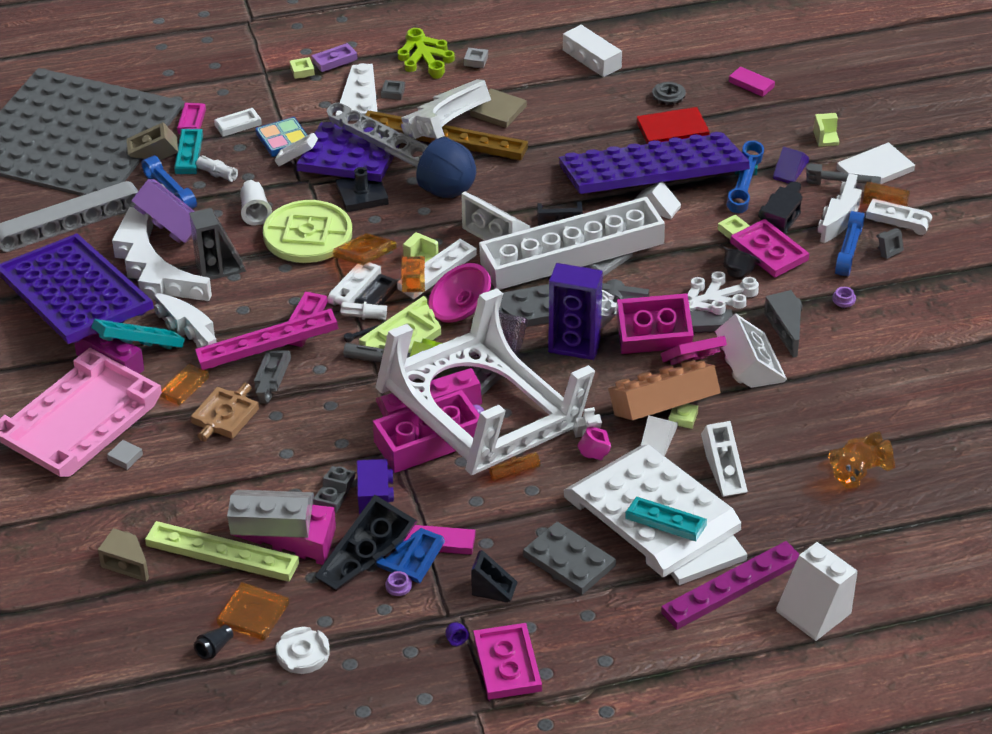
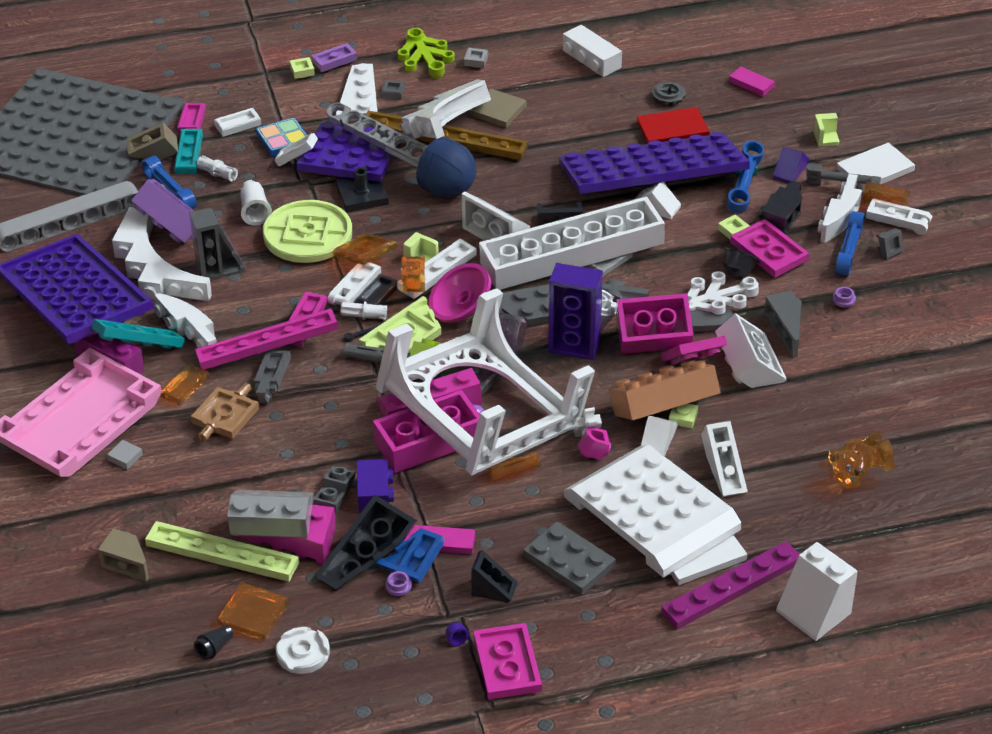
(666, 518): teal tile -> none

